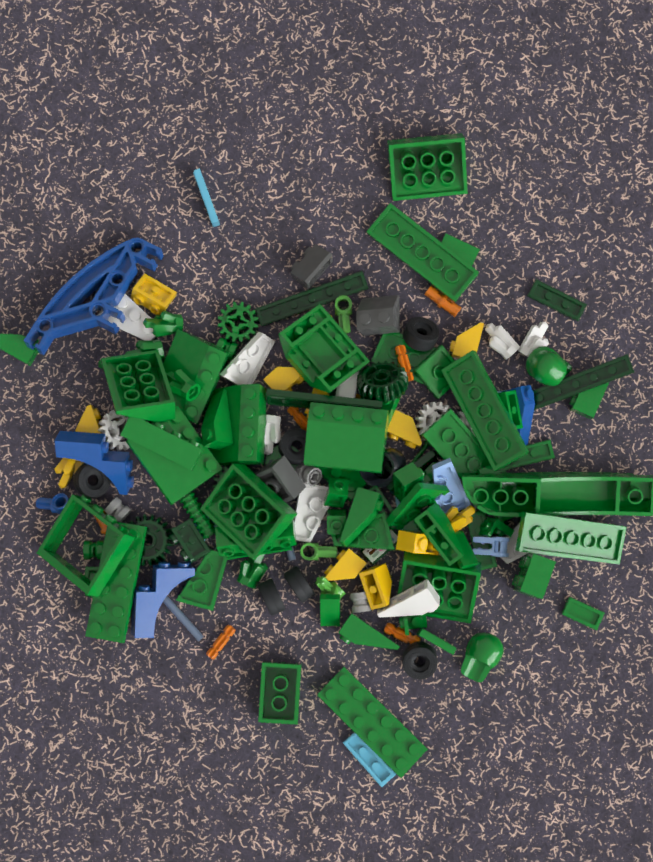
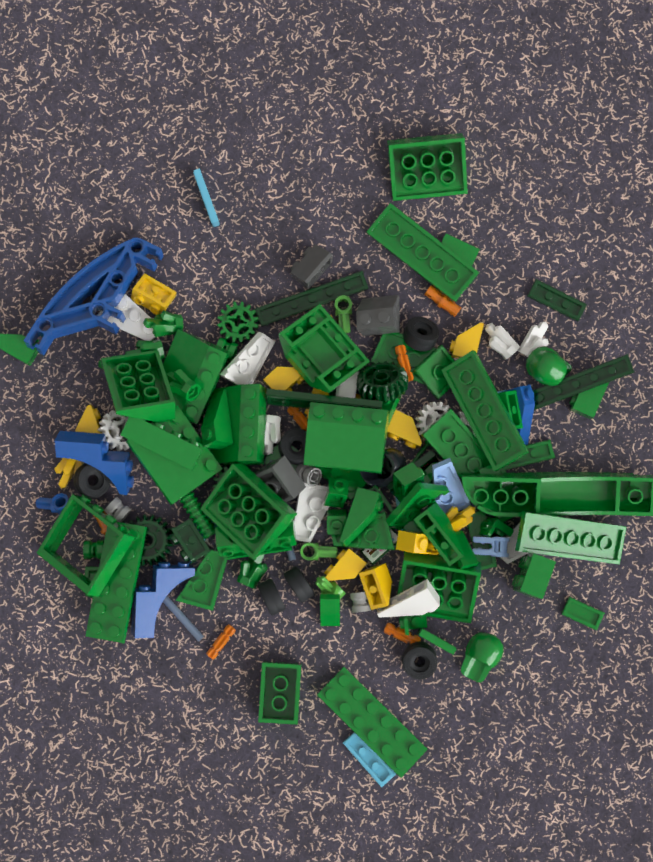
(361, 633): green slope -> none

